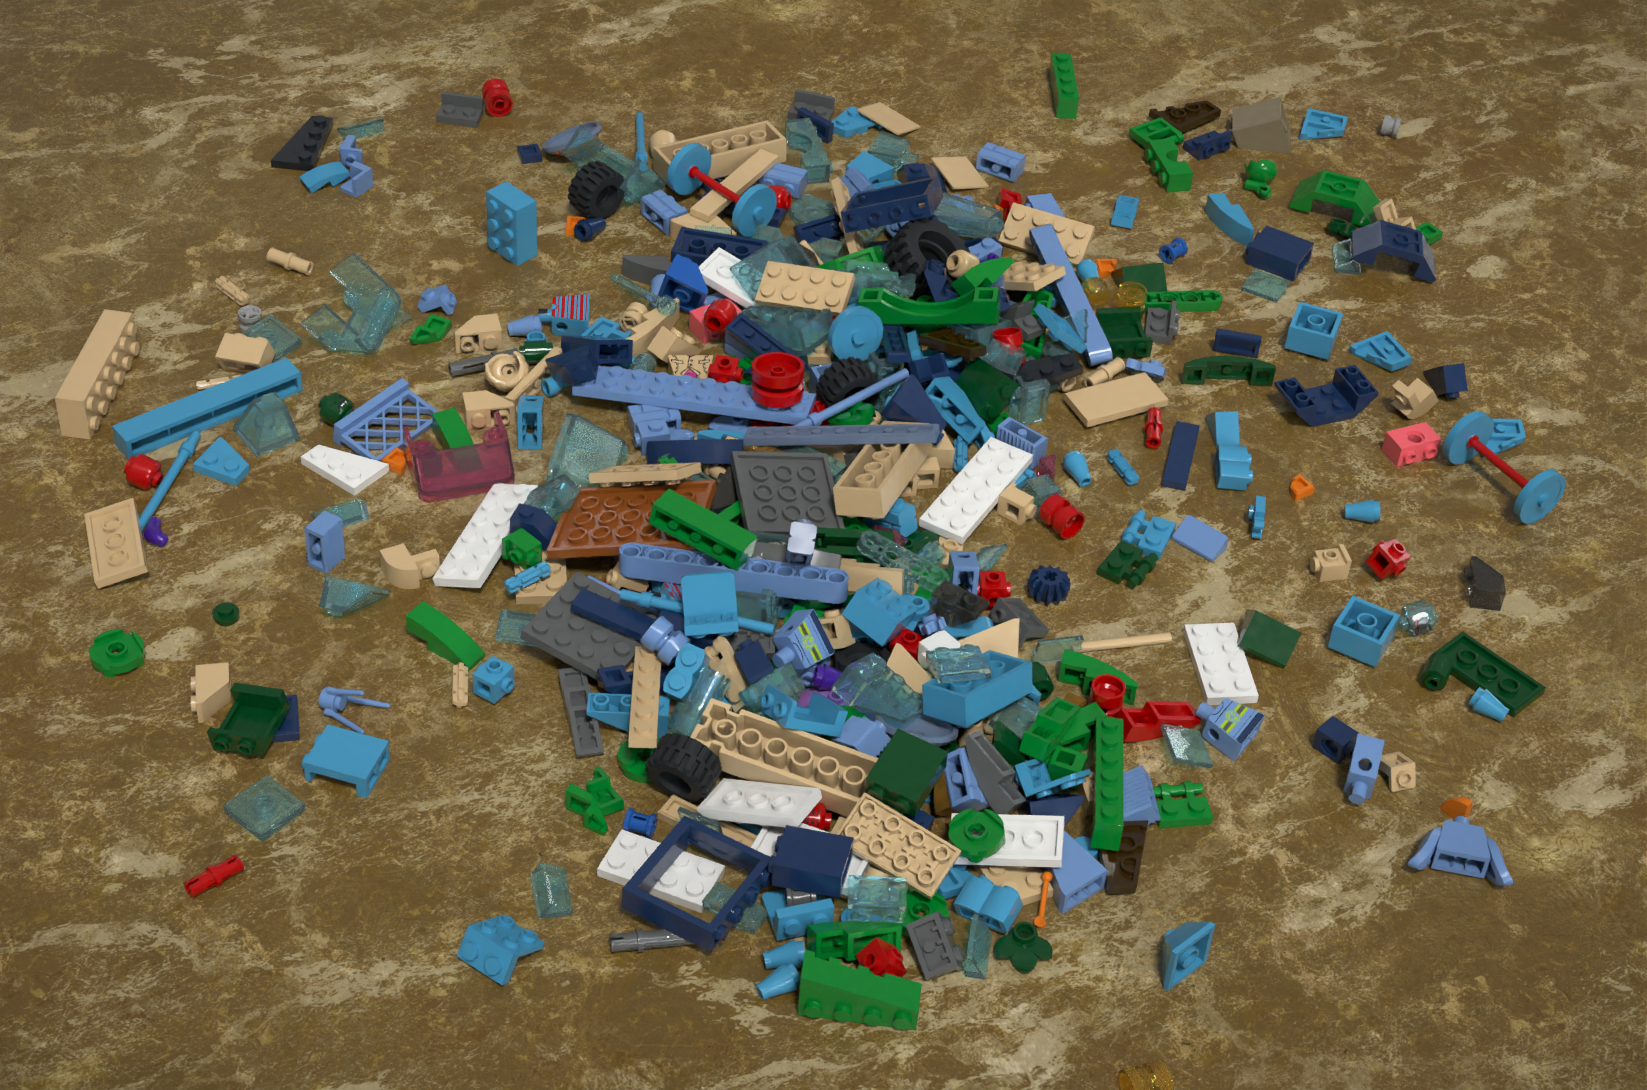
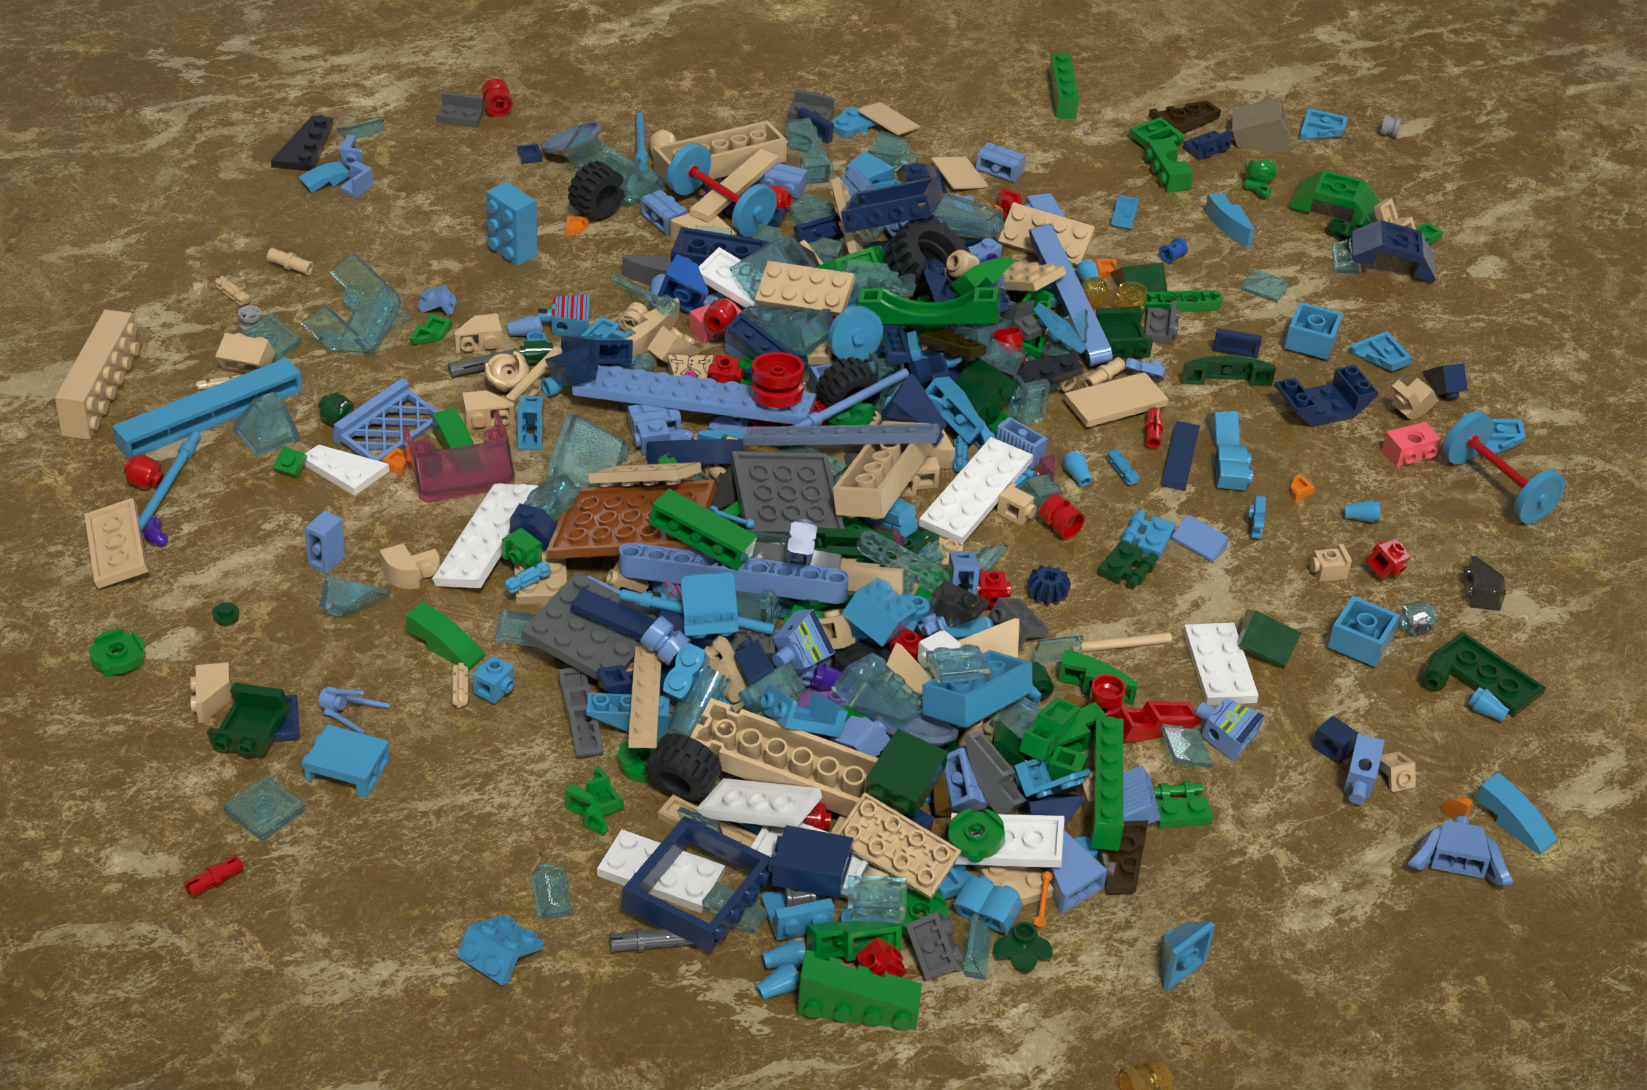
(222, 463): dark azure wing -> none
(290, 462): none -> green plate
(350, 511): clear light blue slope -> none
(588, 228): dark blue cone -> none
(640, 823): blue bush -> none
(748, 523): none -> dark azure hinge
(1279, 253): dark blue brick -> none
(1516, 813): none -> dark azure slope

